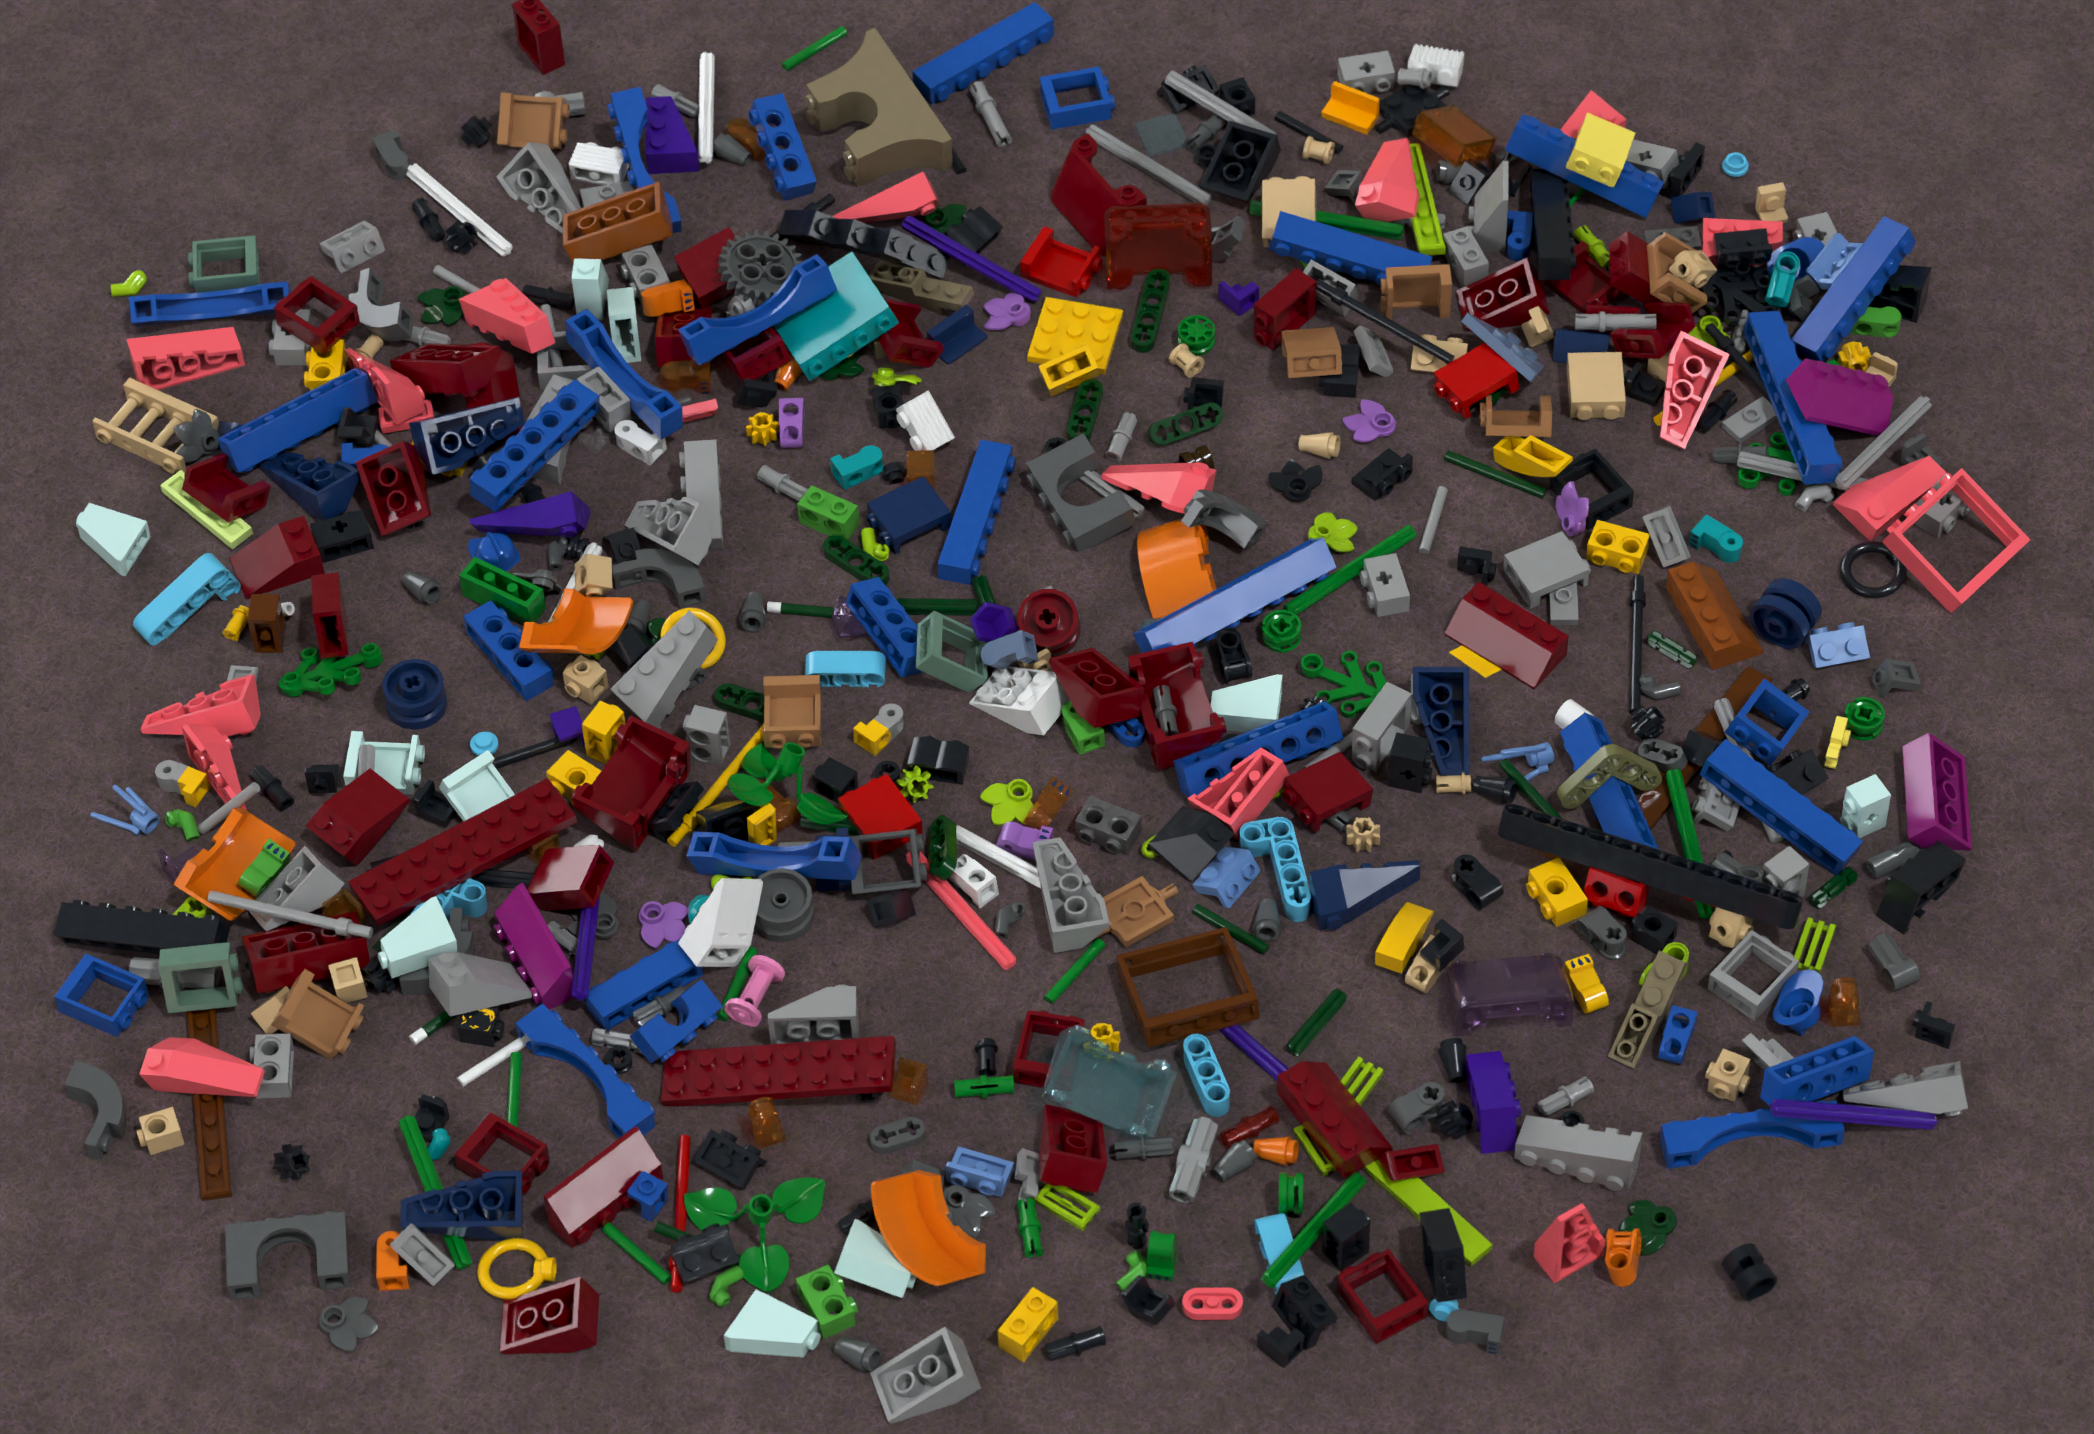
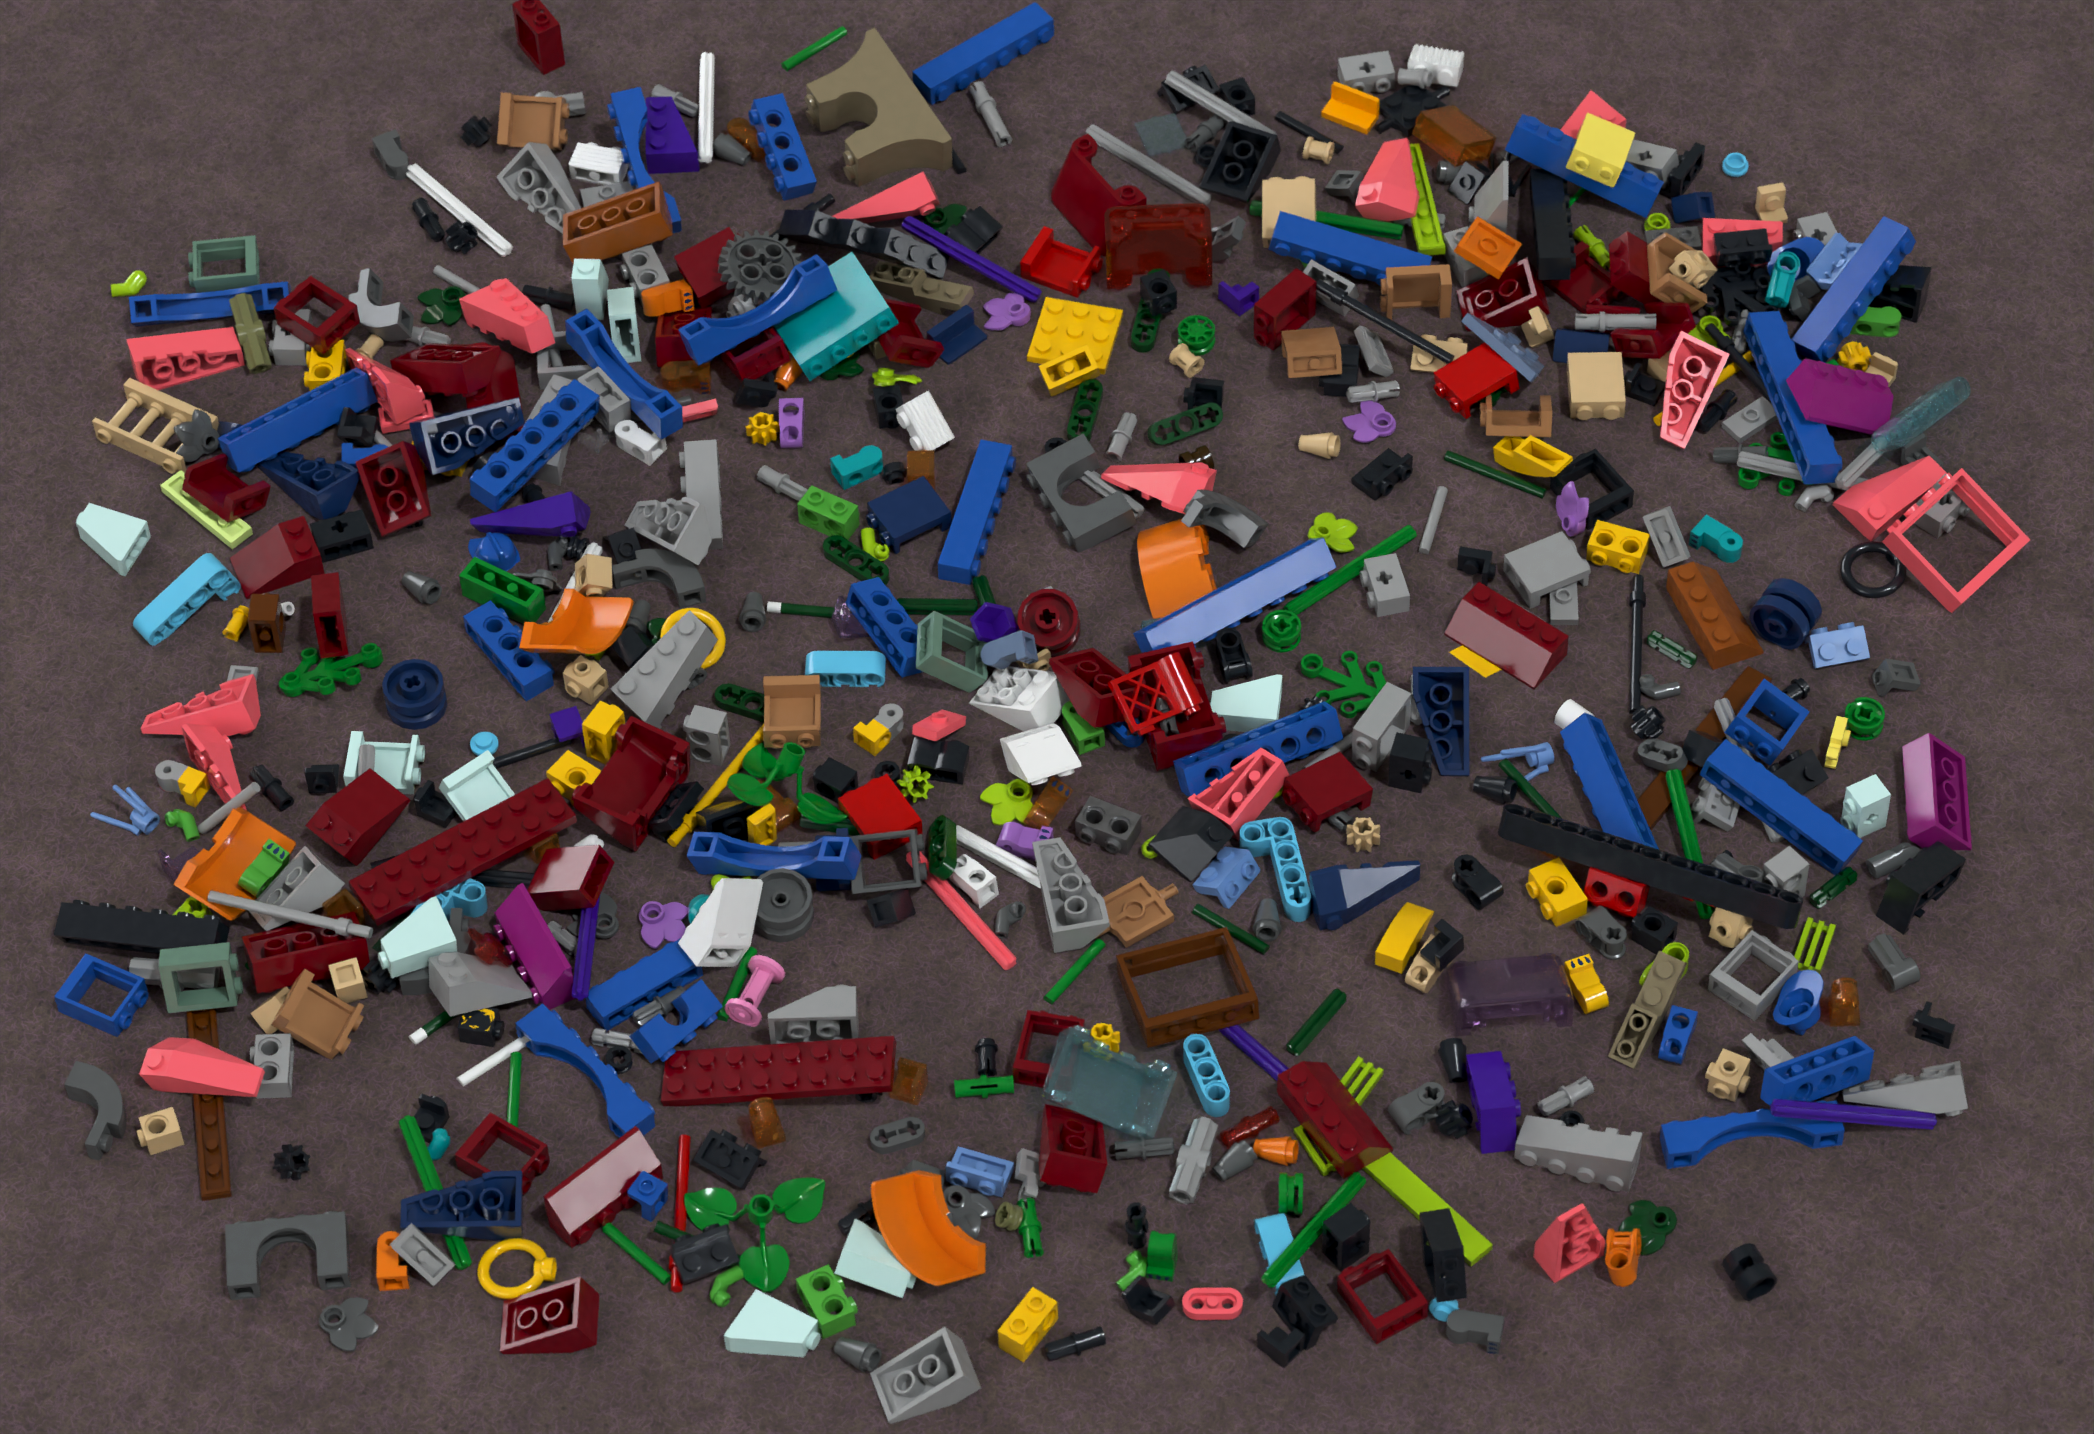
(250, 333): none -> olive piece
(353, 246): light grey bracket -> none
(488, 947): none -> clear red plate
(938, 725): none -> coral plate
(1009, 1216): none -> olive bush
(1039, 754): none -> white slope
(1062, 1213): lime tile -> none
(1079, 113): blue window -> none
(1158, 292): none -> black brick
(1175, 686): none -> red piece
(1294, 478): black plate -> none
(1373, 391): none -> light grey axle
(1412, 1162): dark red slope -> none
(1453, 783): tan pin -> none
(1487, 247): none -> orange plate
(1519, 240): blue leg -> none
(1608, 762): olive beam -> none
(1655, 220): none -> lime plate
(1920, 415): none -> clear light blue beam

